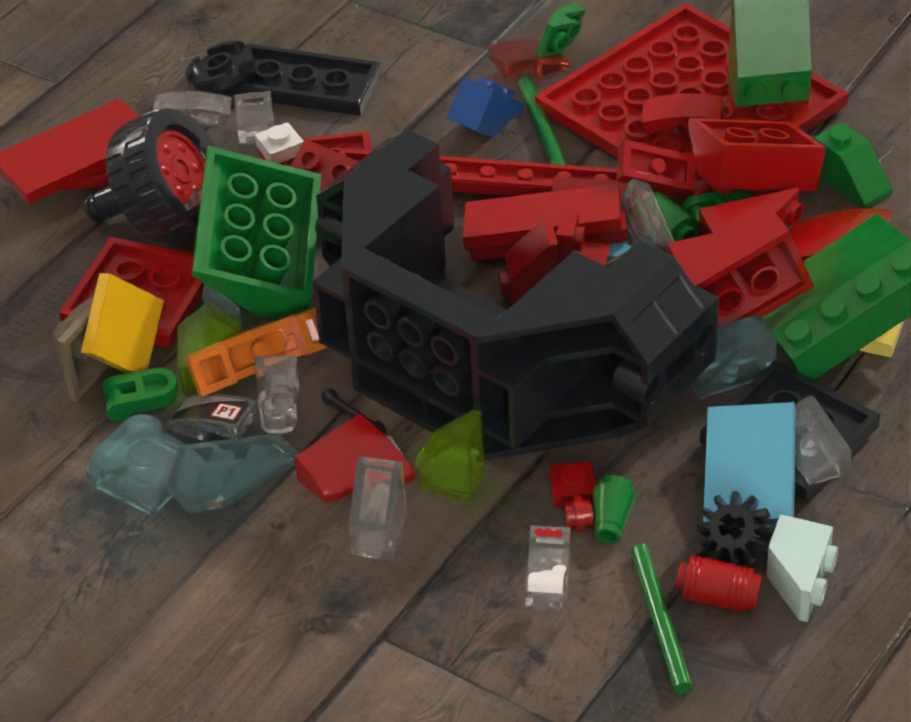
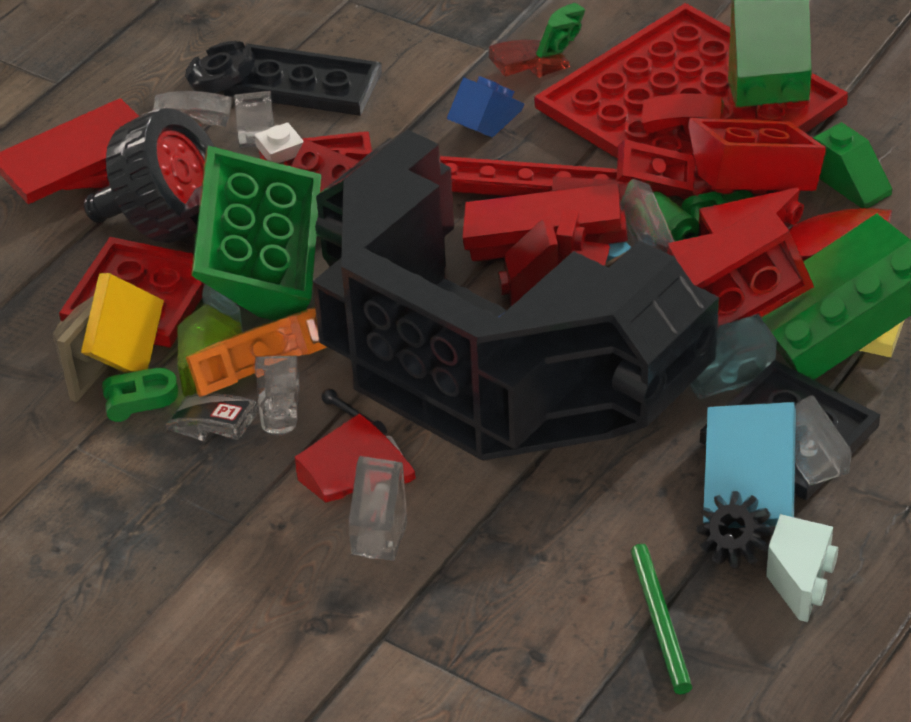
(135, 463): clear light blue slope -> none
(225, 470): clear light blue slope -> none
(453, 458): clear neon green slope -> none
(541, 122): green bar -> none
(548, 568): clear leg -> none
(573, 490): red plate -> none
(612, 506): green cone -> none
(719, 584): red head -> none

